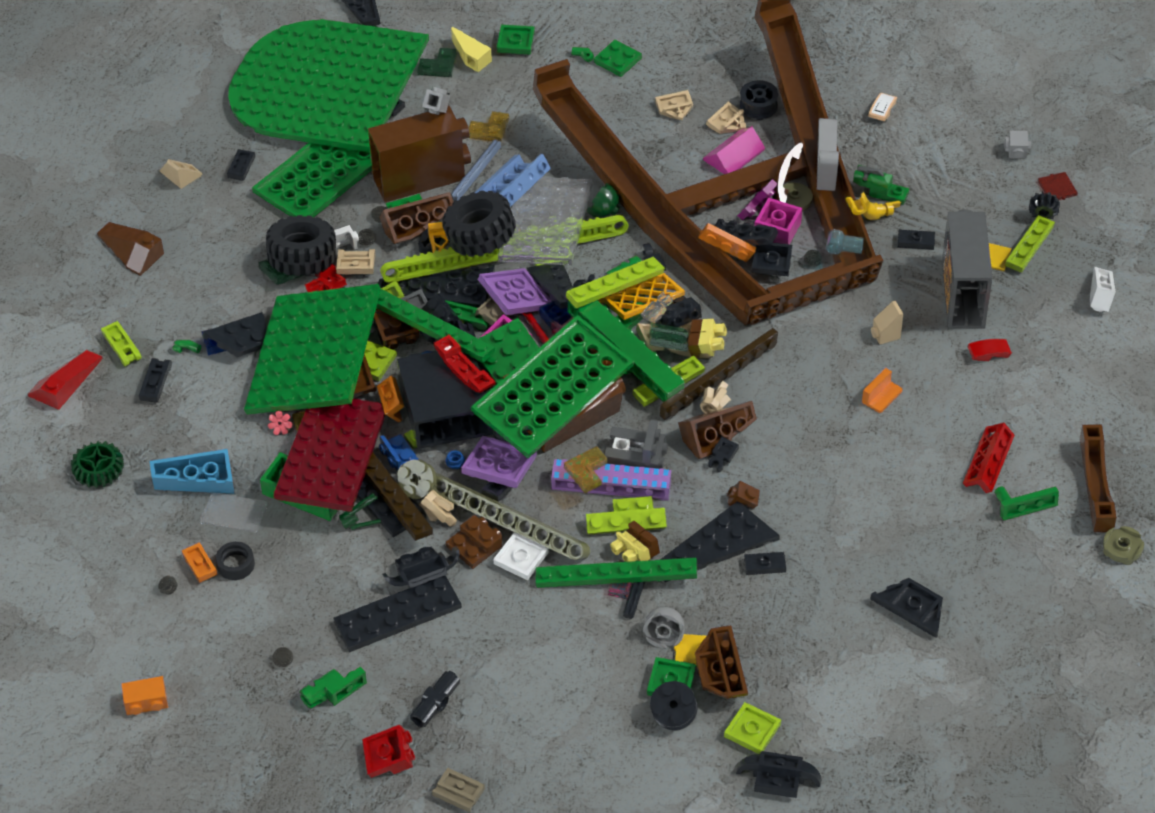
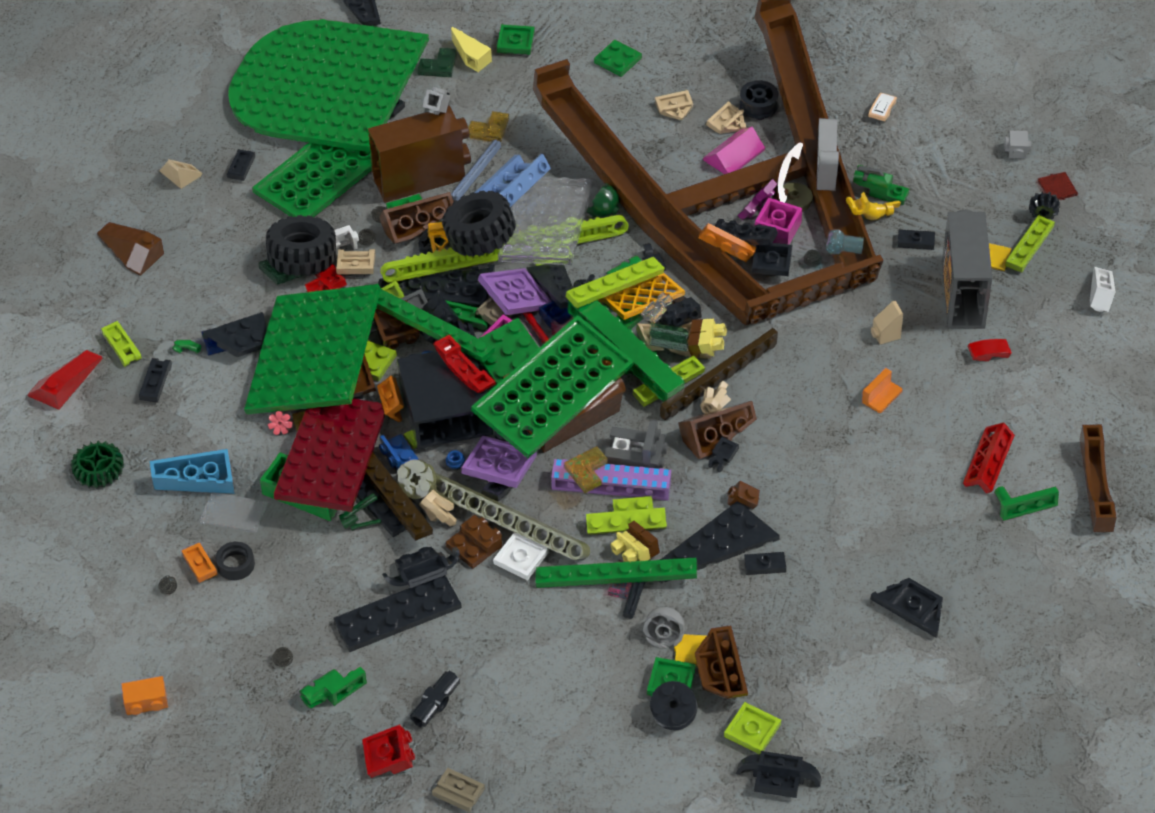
(585, 53): green arm -> none
(1124, 555): olive plate -> none

